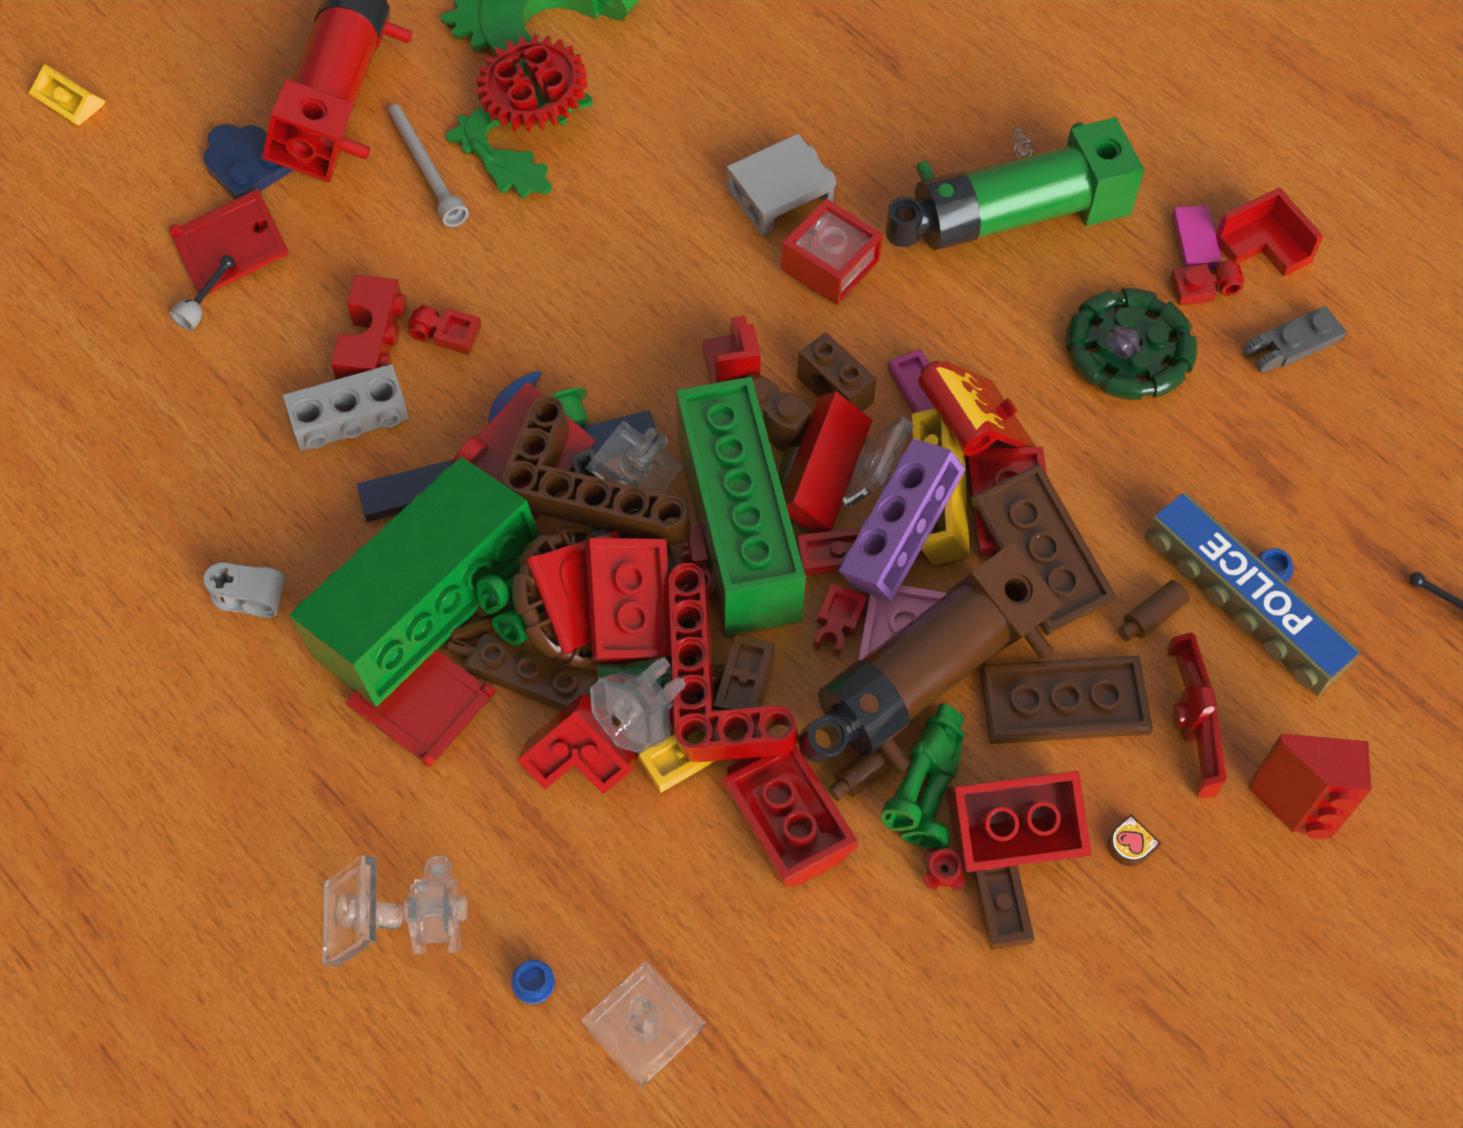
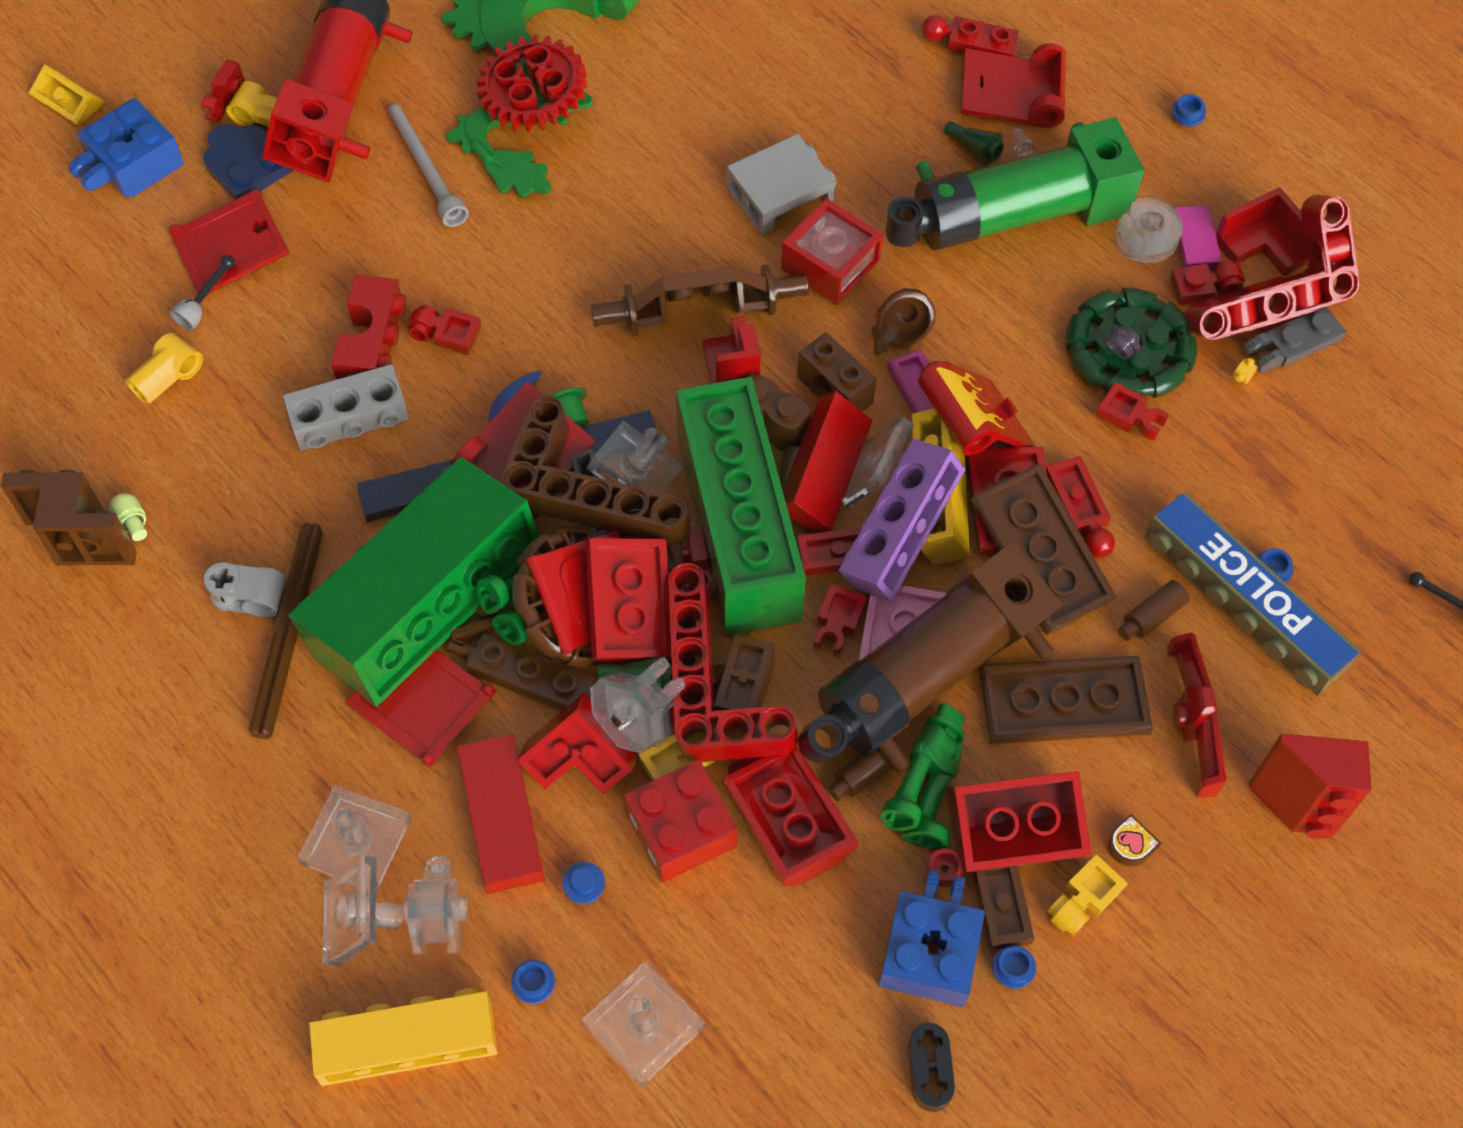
(69, 518): none -> reddish brown bracket
(127, 150): none -> blue hinge
(130, 515): none -> yellowish green cylinder
(170, 361): none -> yellow piece
(224, 88): none -> red plate
(251, 105): none -> yellow piece
(285, 633): none -> reddish brown axle
(351, 828): none -> clear tile
(402, 1037): none -> yellow brick
(500, 814): none -> red piece
(583, 883): none -> blue plate
(681, 820): none -> red piece
(712, 282): none -> reddish brown plate
(903, 320): none -> reddish brown hat
(921, 1067): none -> black beam
(946, 924): none -> blue hinge
(971, 35): none -> red plate
(983, 144): none -> dark green cone
(1014, 967): none -> blue plate
(1016, 87): none -> red door
(1083, 503): none -> red plate
(1093, 889): none -> yellow plate
(1128, 408): none -> red plate
(1149, 231): none -> clear piece
(1189, 110): none -> blue plate
(1245, 371): none -> yellow piece
(1330, 256): none -> red beam

